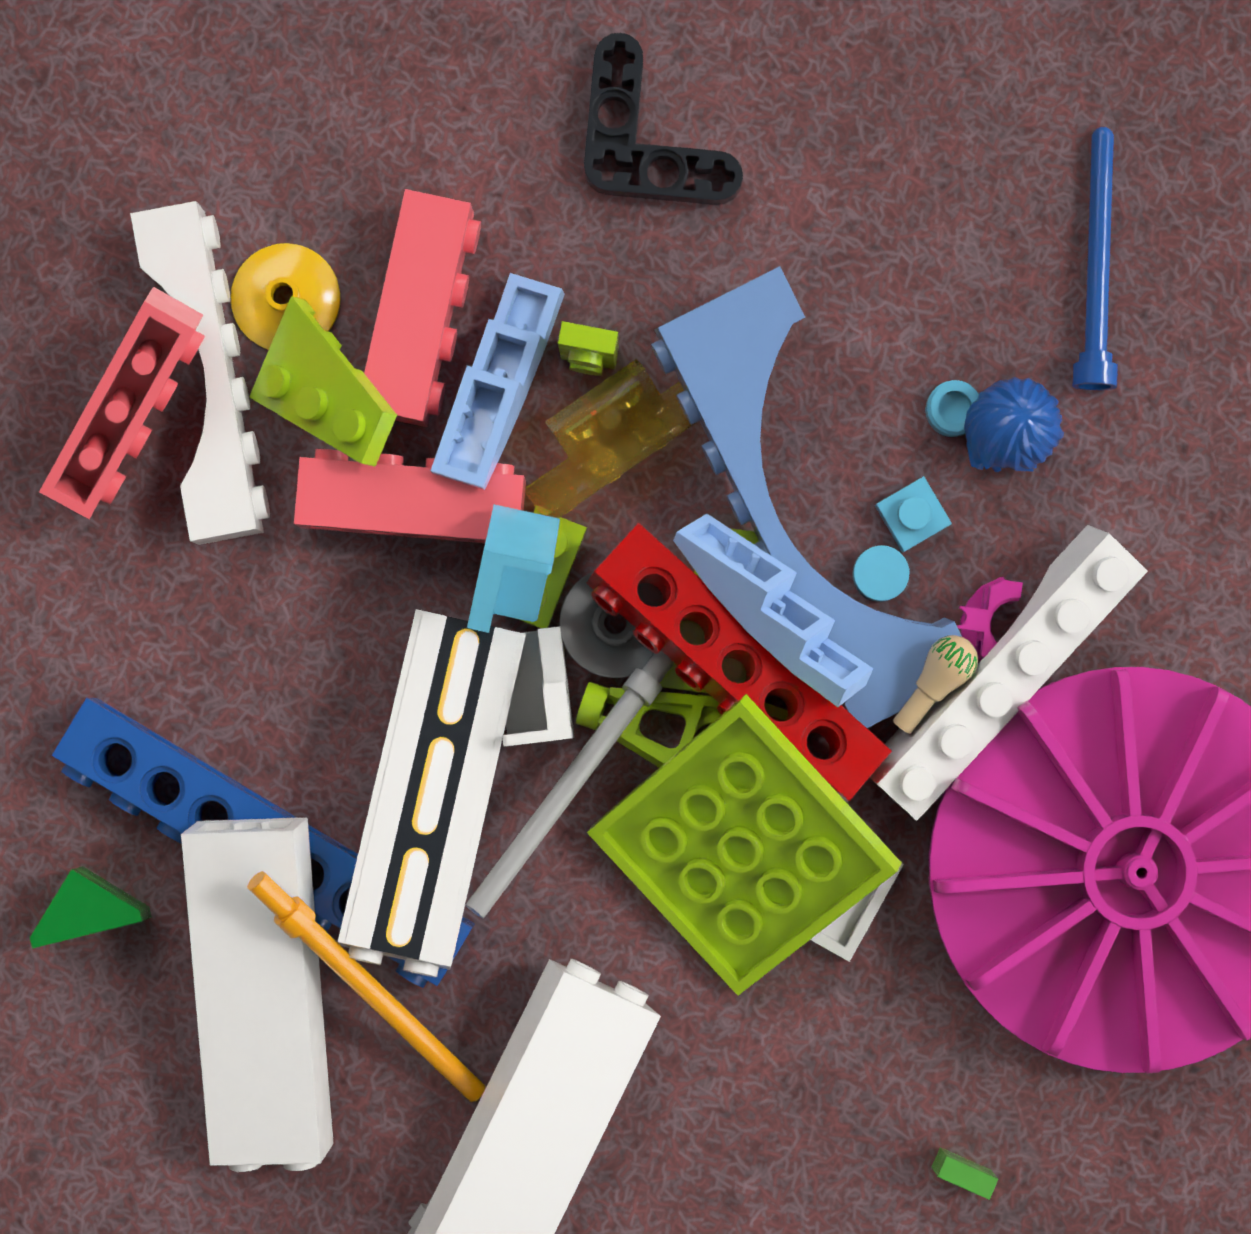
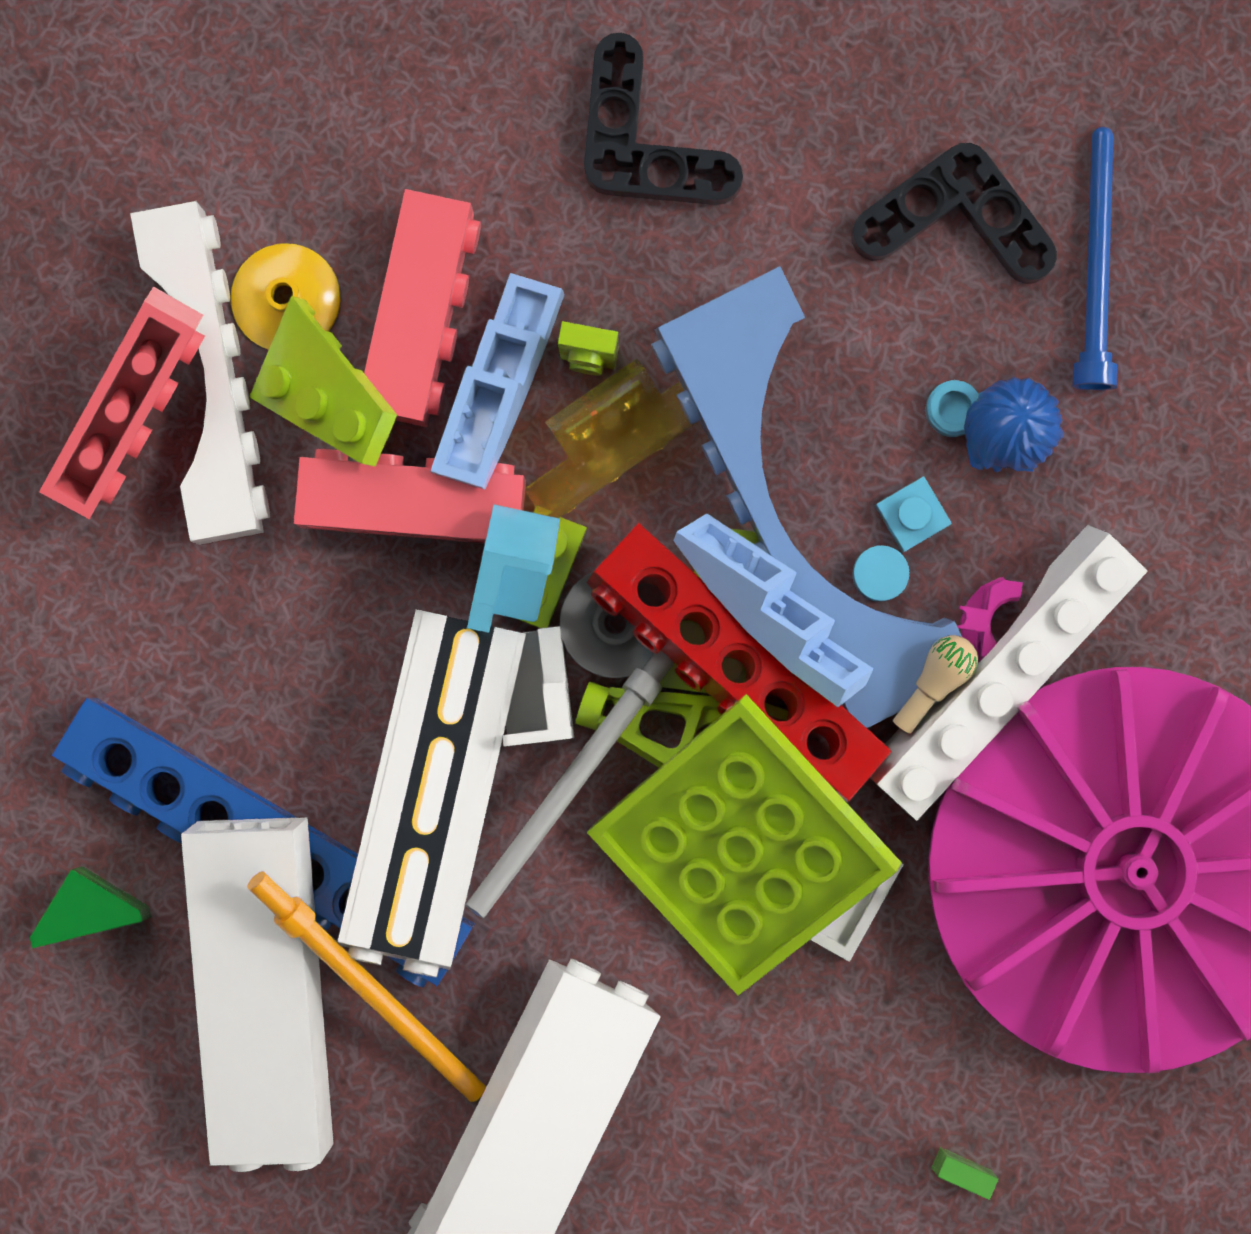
(949, 195): none -> black beam

